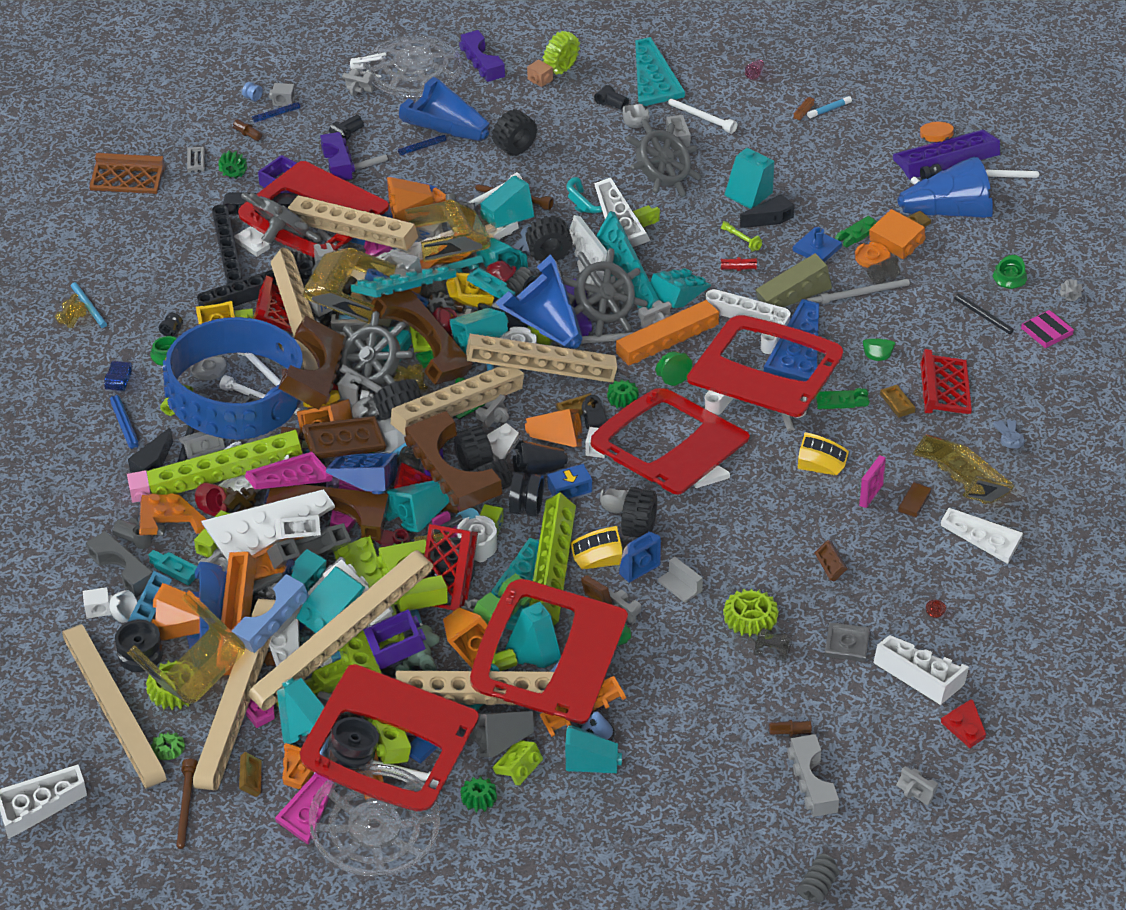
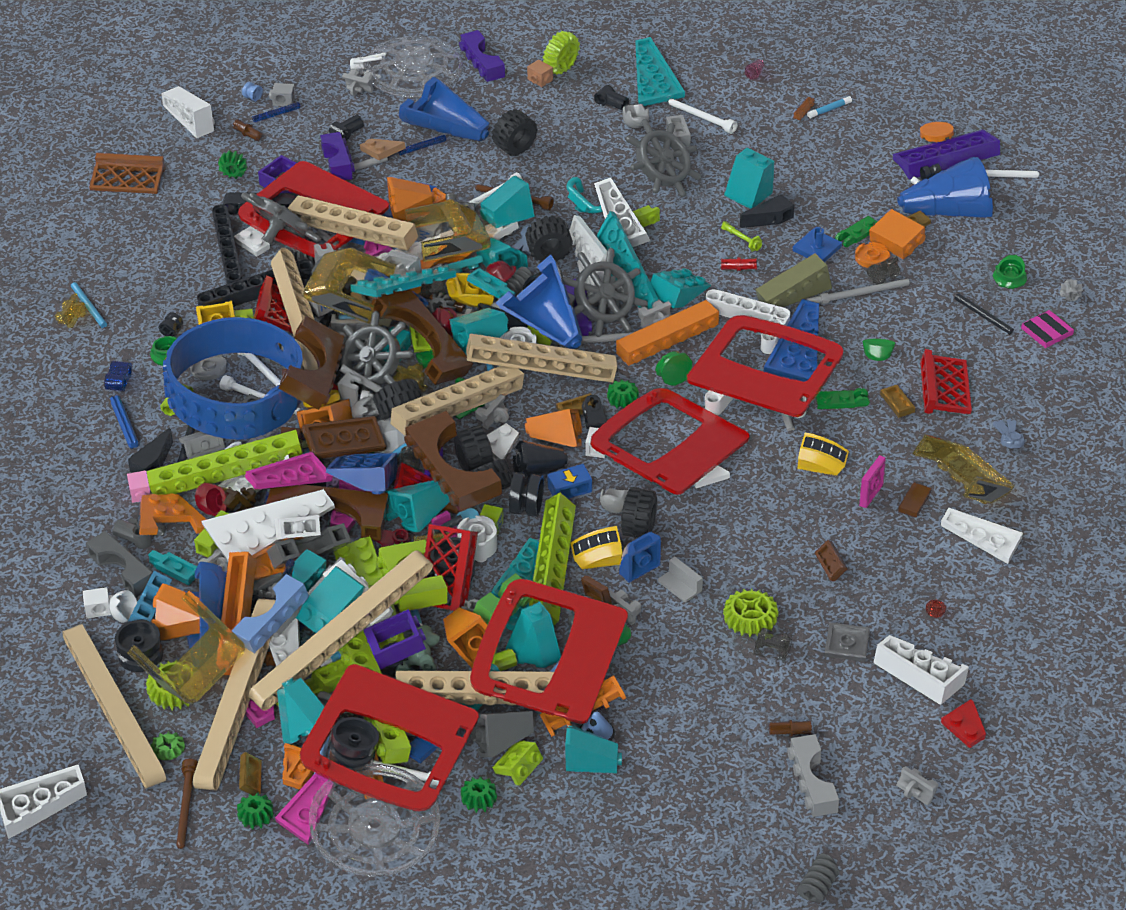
(189, 111): none -> white wedge
(196, 167): light grey tile -> none
(255, 810): none -> green gear
(381, 148): none -> medium nougat wing

